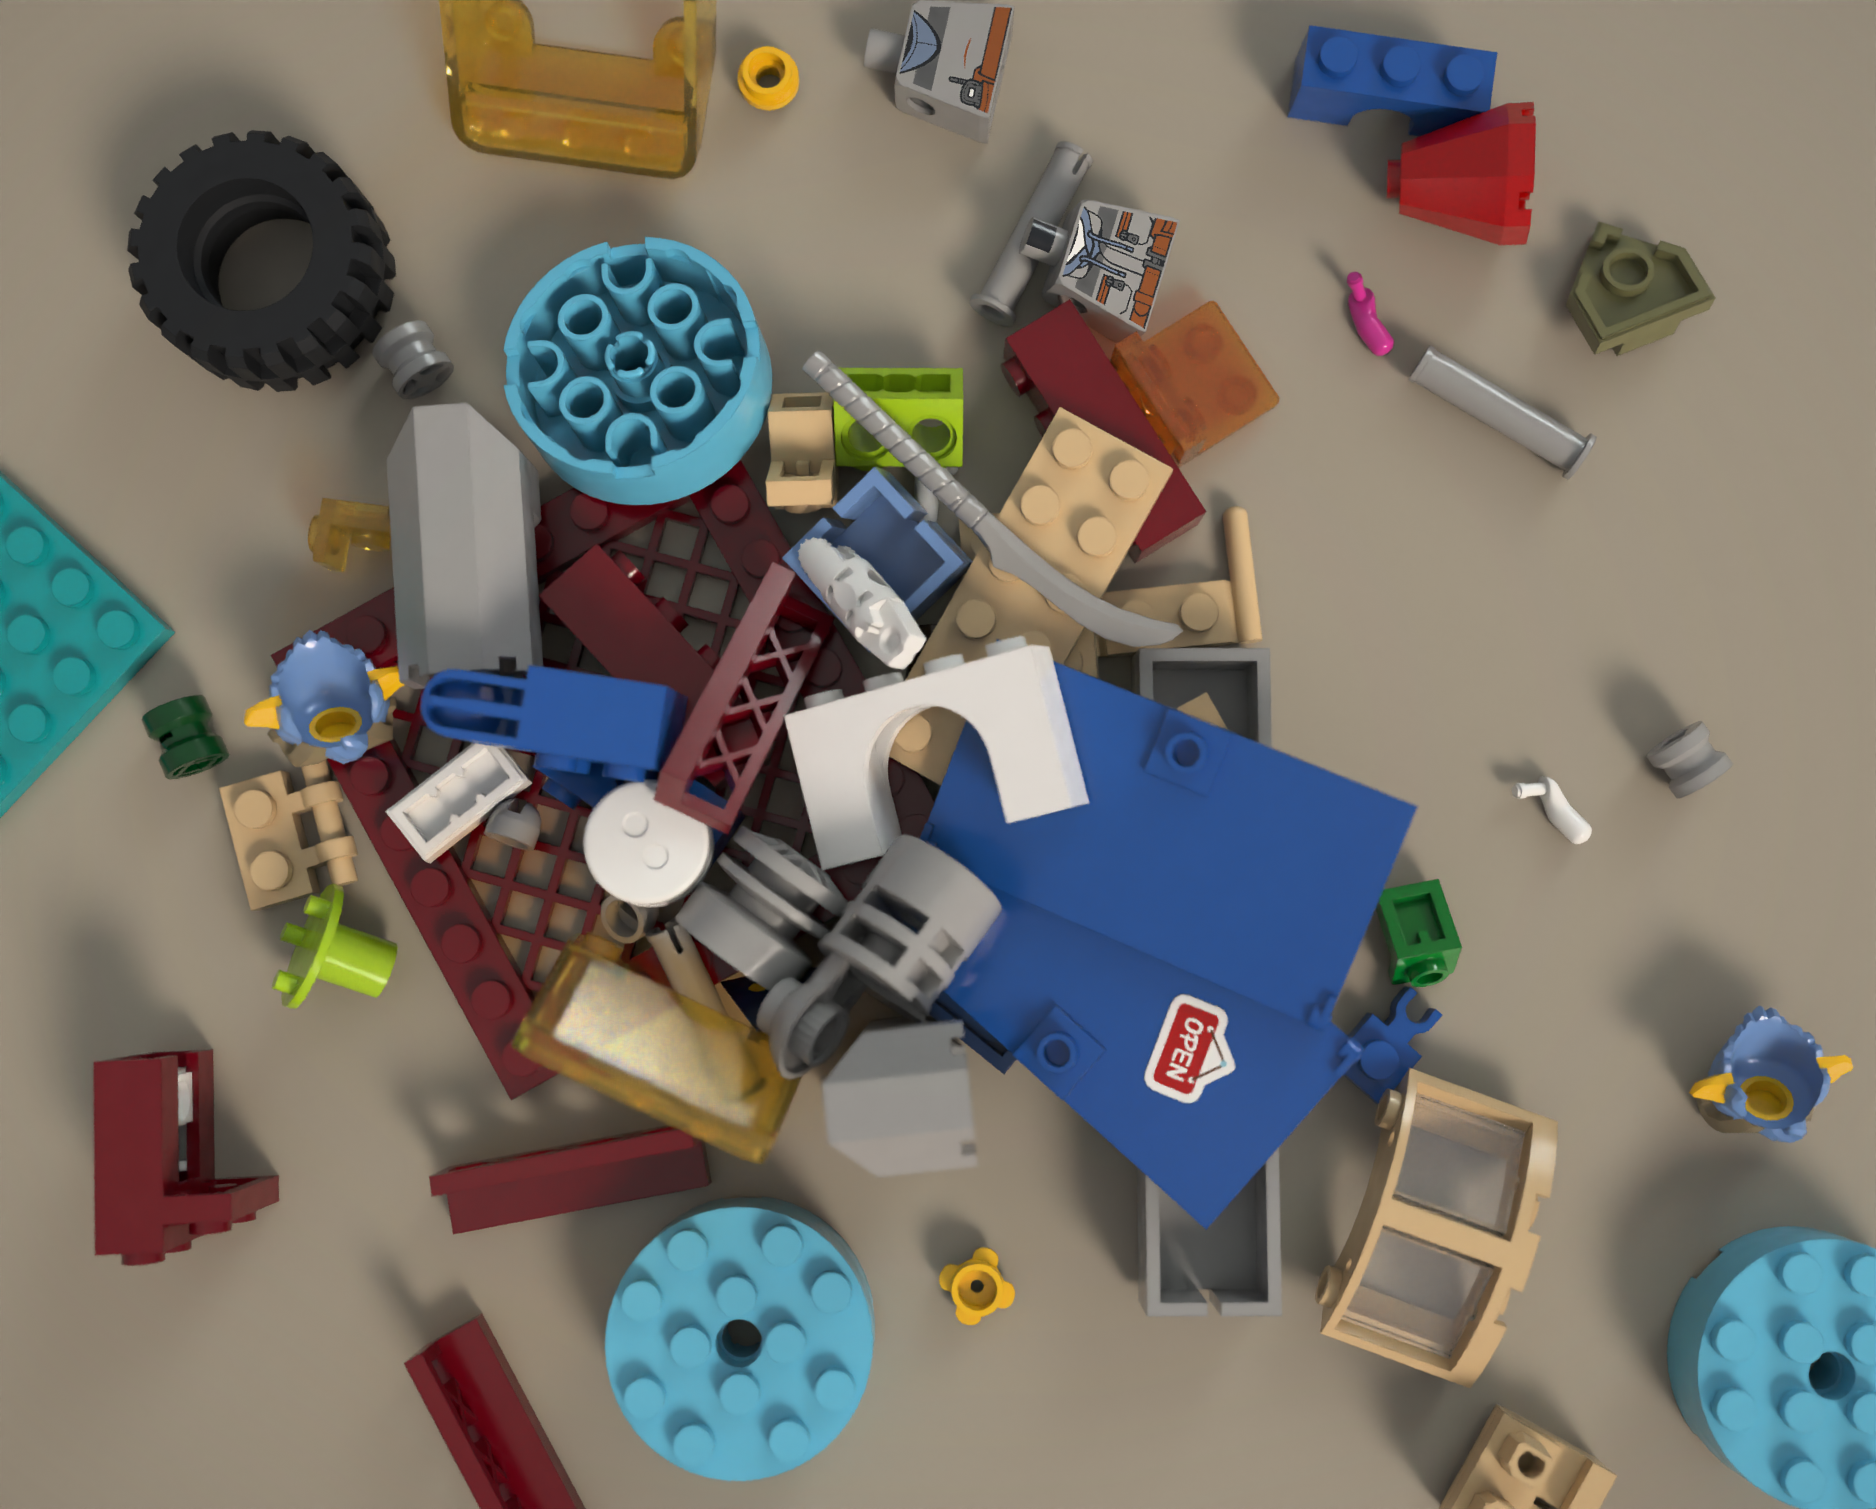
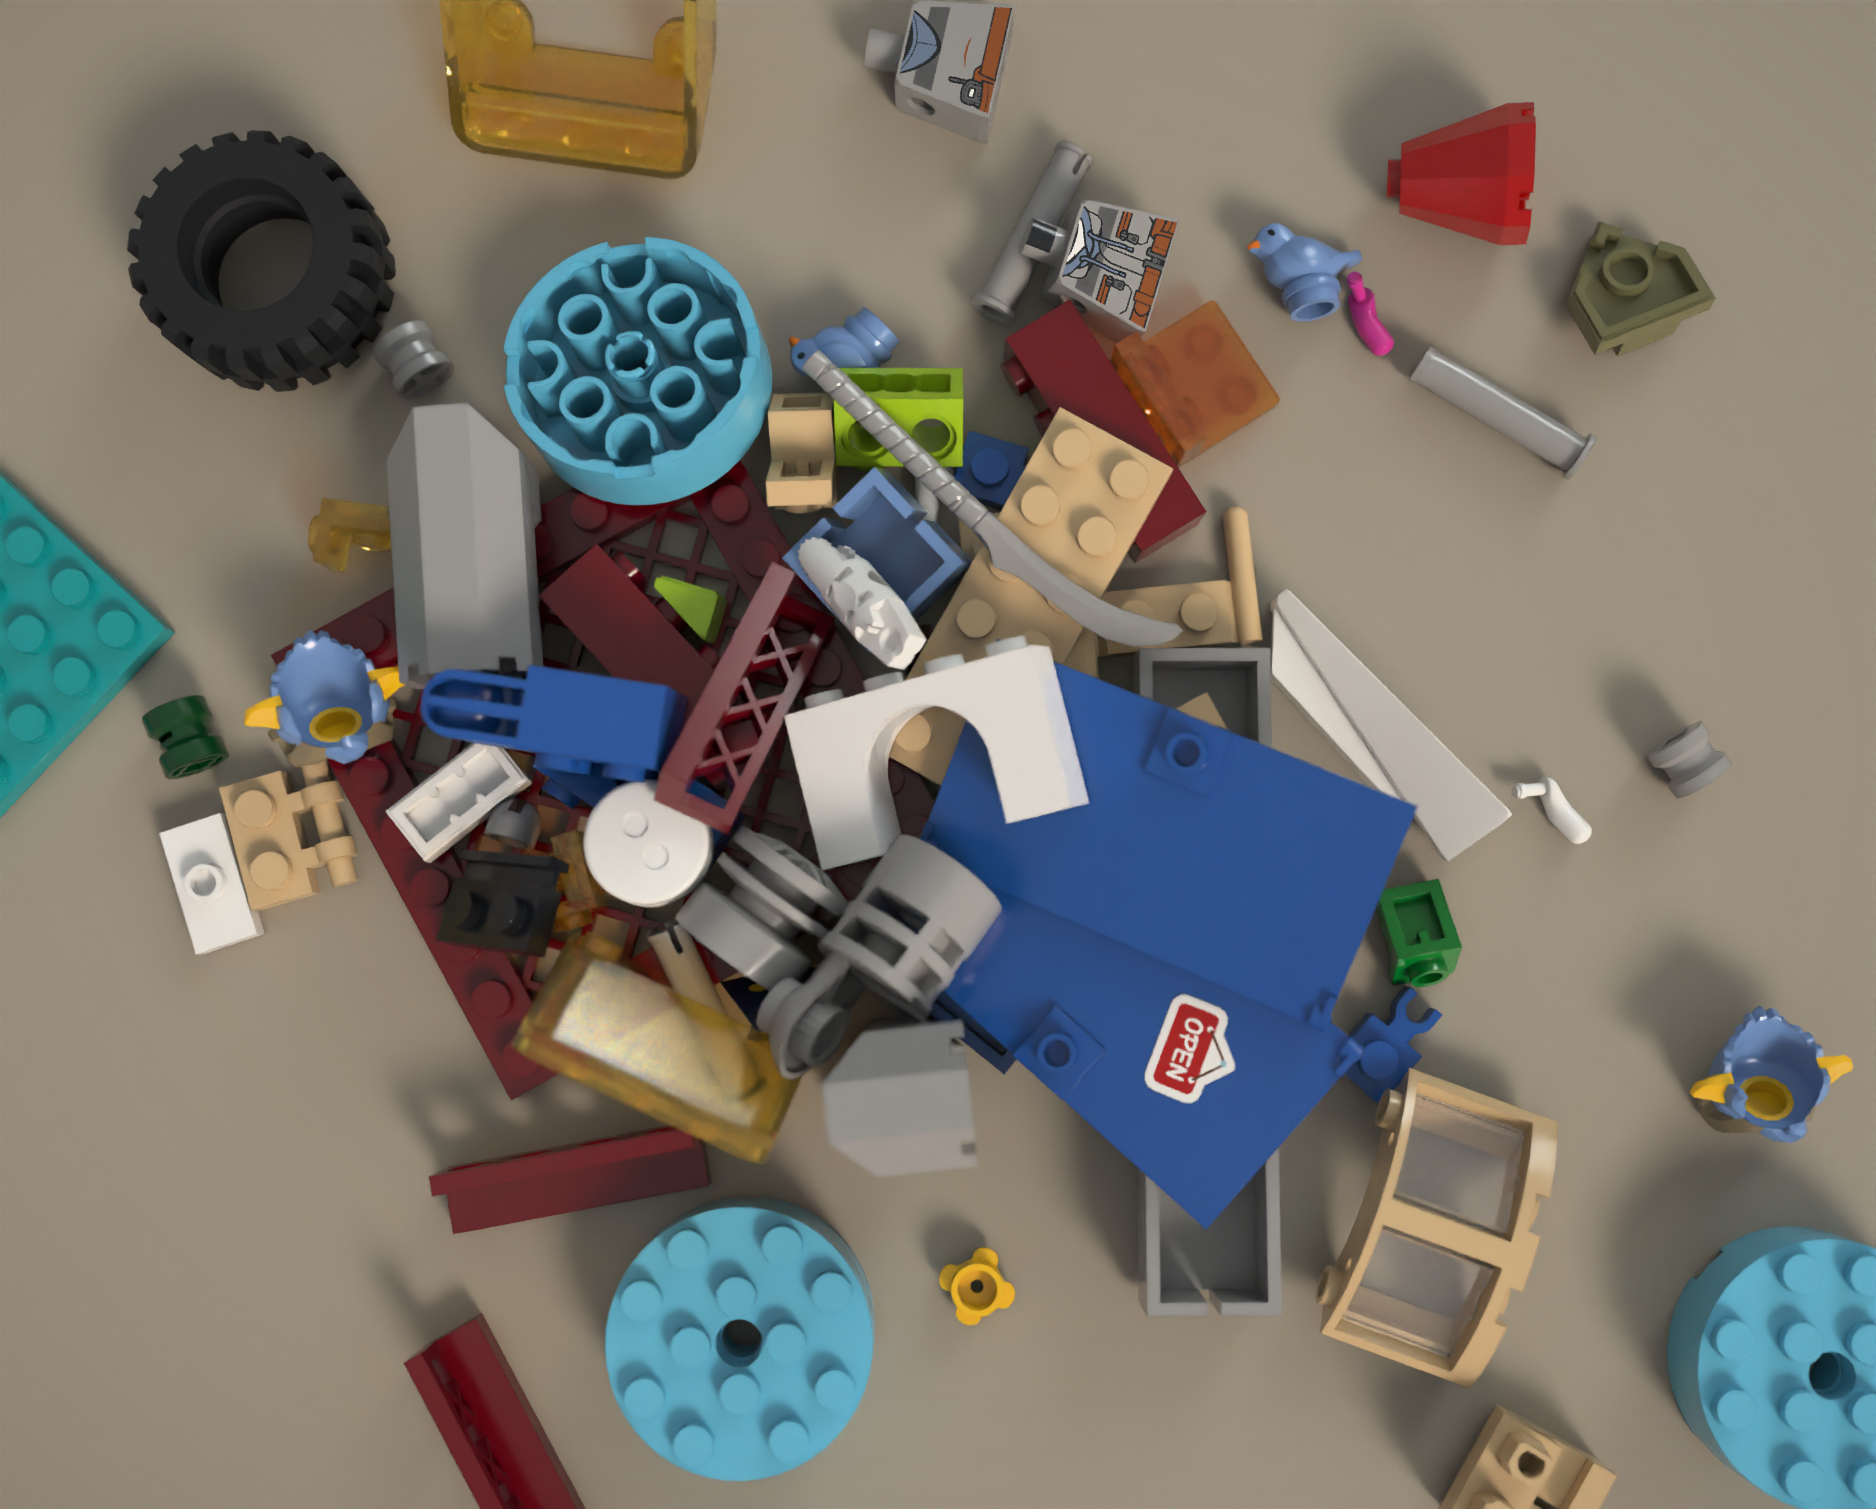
(159, 1158): dark red brick -> none
(210, 884): none -> white plate
(332, 953): lime piece -> none
(503, 903): none -> black plate
(581, 888): none -> clear yellow bracket
(627, 921): light grey hinge -> none
(698, 606): none -> lime slope
(764, 62): yellow plate -> none
(858, 344): none -> medium blue animal
(991, 468): none -> blue plate
(1302, 270): none -> medium blue animal
(1358, 72): blue arch -> none
(1377, 731): none -> white wedge

